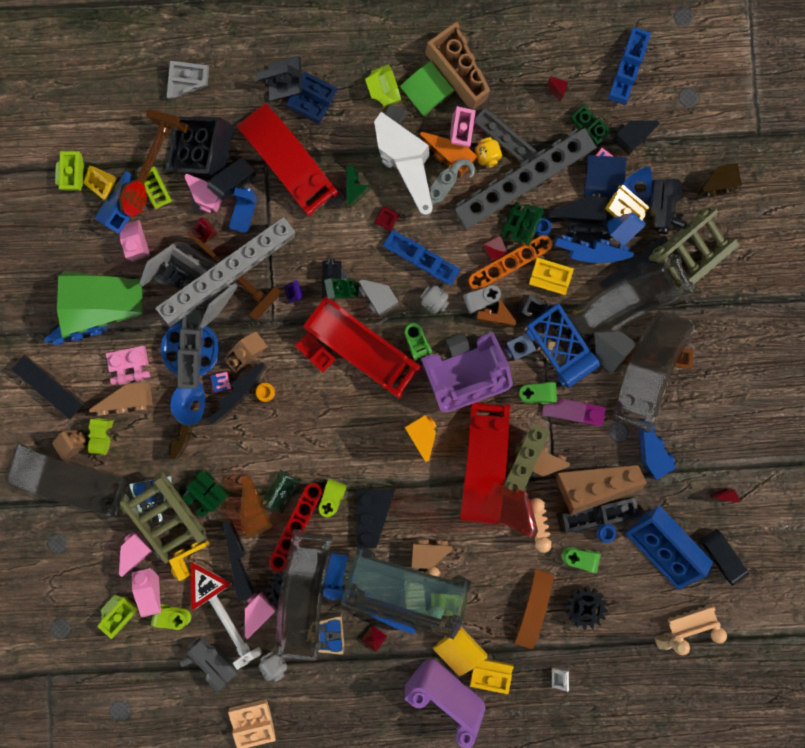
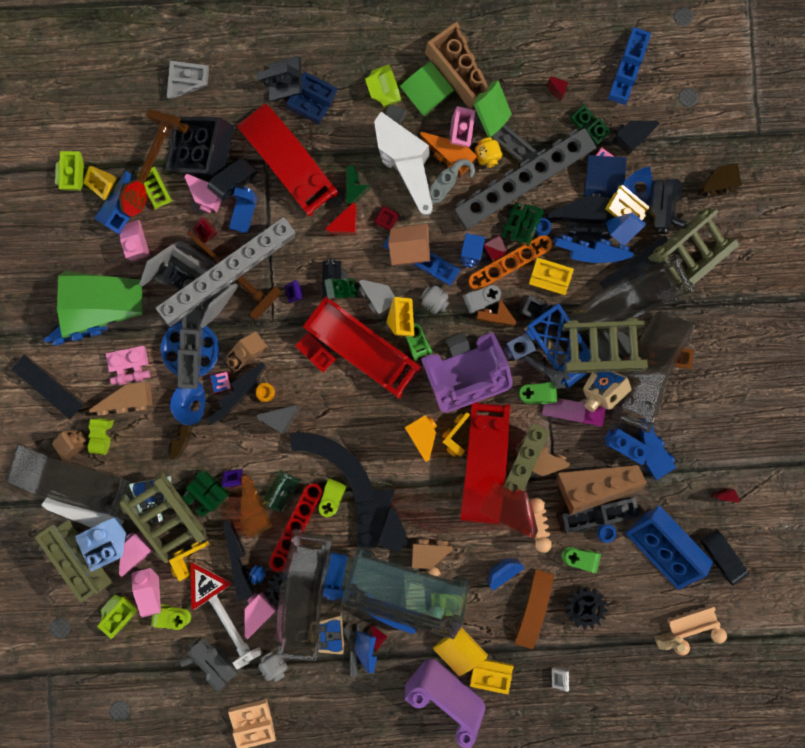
(69, 561): none -> olive fence
(80, 515): none -> white sticker
(102, 543): none -> light blue slope
(232, 478): none -> dark purple slope
(257, 574): none -> blue plate
(280, 419): none -> dark grey slope
(338, 456): none -> black tile
(345, 223): none -> red slope
(351, 637): none -> dark grey piece
(364, 649): none -> blue slope
(393, 532): none -> black slope
(401, 317): none -> yellow slope
(409, 245): none -> nougat slope
(453, 448): none -> yellow bracket
(471, 250): none -> blue brick
(492, 108): none -> bright green slope
(503, 572): none -> blue slope
(554, 375): none -> dark grey piece
(595, 364): none -> olive fence
(605, 390): none -> tan torso
(627, 445): none -> blue bracket

